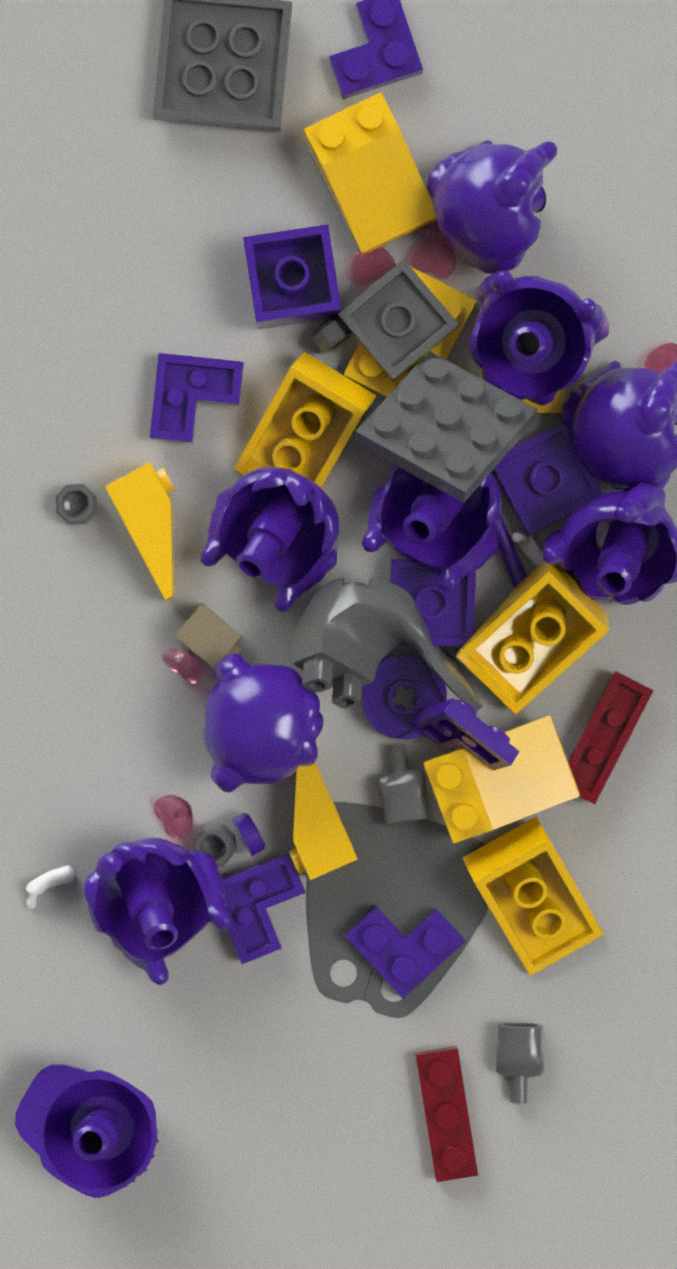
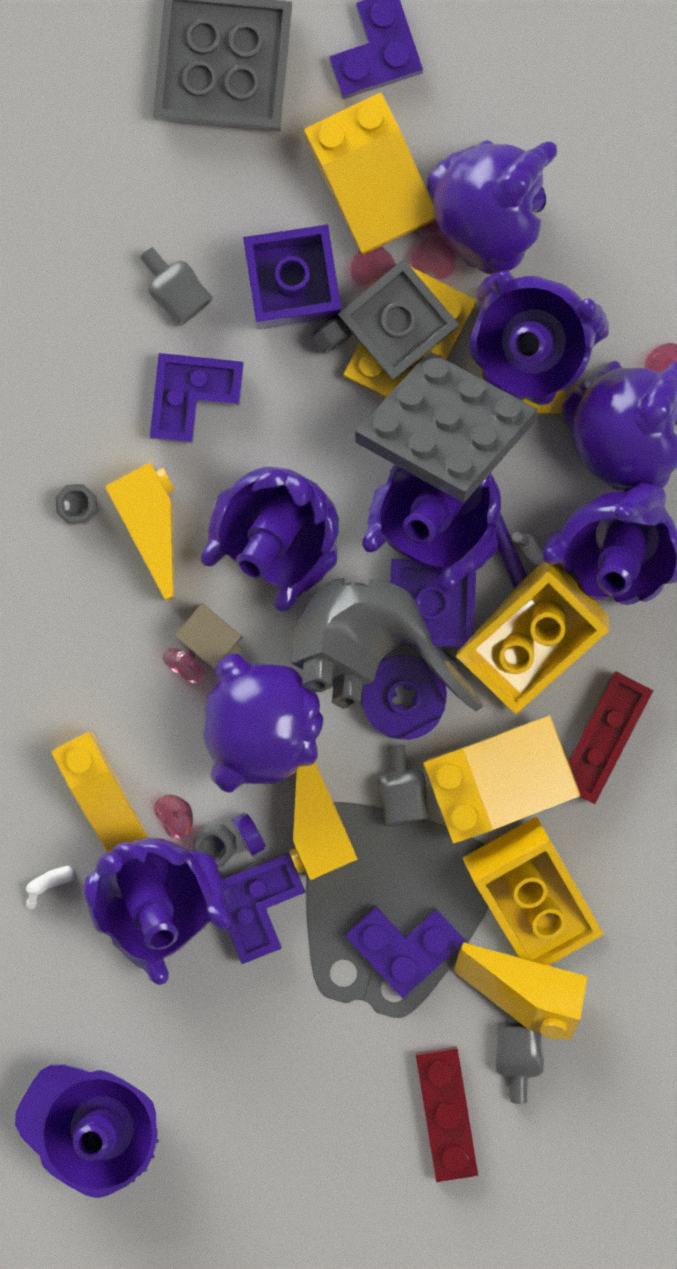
(99, 791): none -> yellow slope
(176, 288): none -> dark grey piece
(308, 421): yellow slope -> none
(456, 724): dark purple plate -> none
(530, 992): none -> yellow slope
(546, 479): dark purple plate -> none

